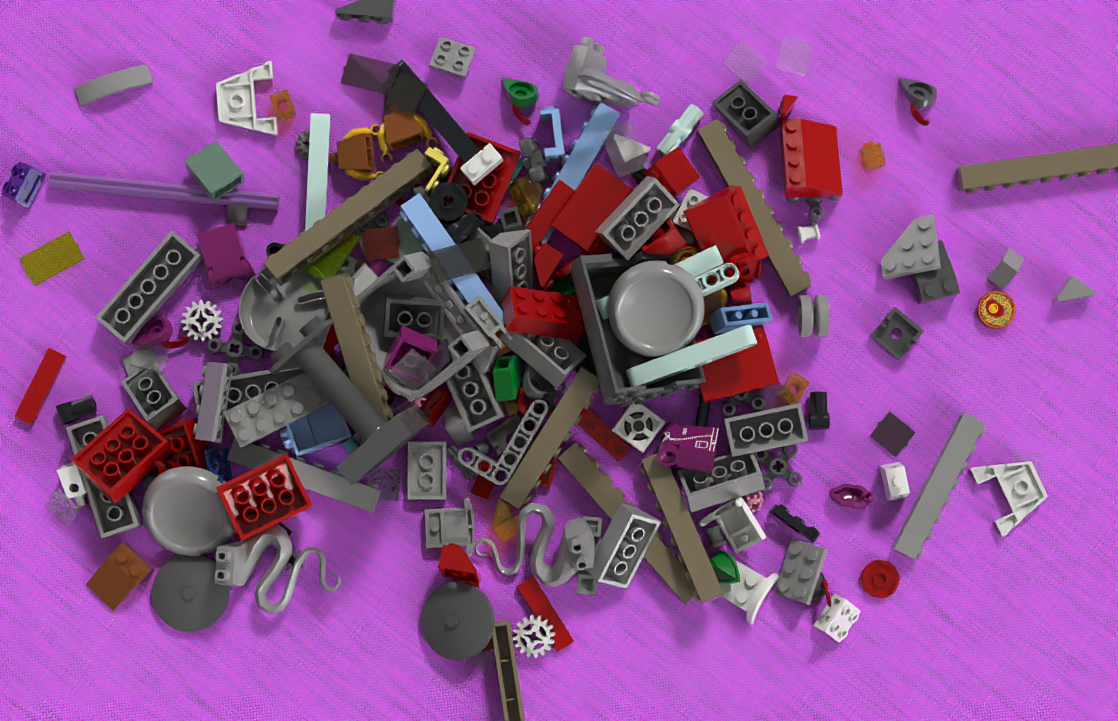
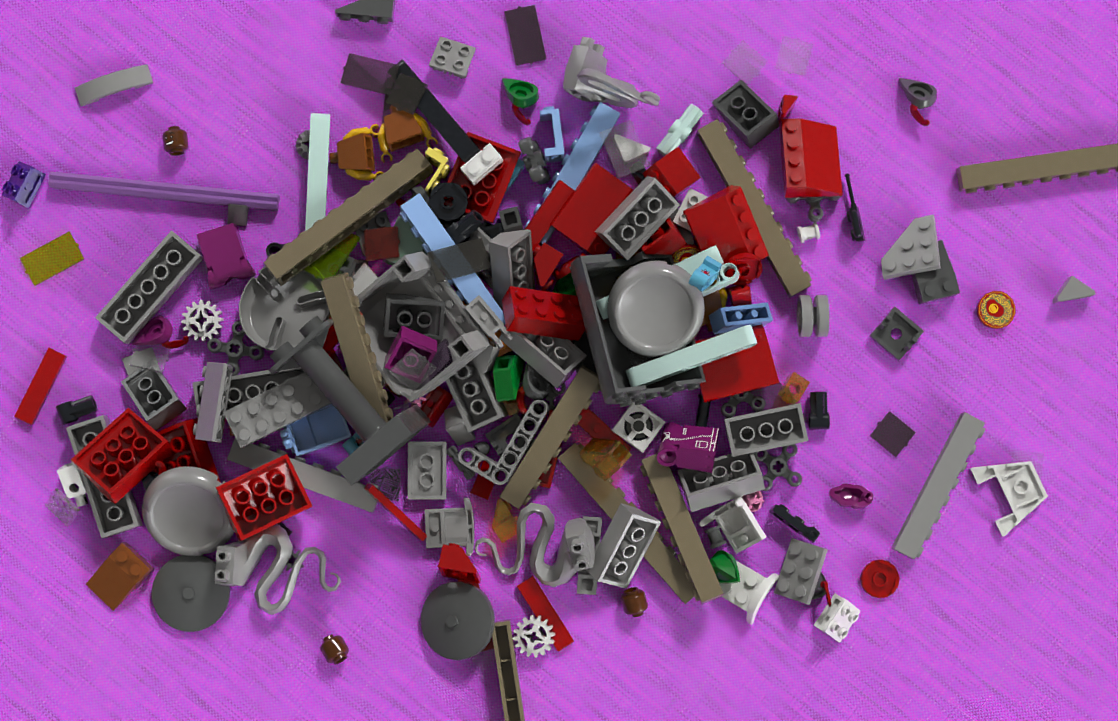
(175, 141): none -> reddish brown head
(214, 171): sand green brick -> none
(227, 463): blue window -> none
(238, 103): white wing -> none
(277, 99): brick -> none
(334, 649): none -> reddish brown head
(395, 512): none -> red tile
(525, 35): none -> clear smoke piece
(526, 195): clear yellow slope -> none
(605, 456): none -> clear yellow slope
(634, 601): none -> reddish brown head
(705, 274): none -> medium azure leg
(854, 216): none -> black piece
(872, 156): clear yellow brick -> none
(894, 481): white torso -> none
(1005, 268): light grey slope -> none

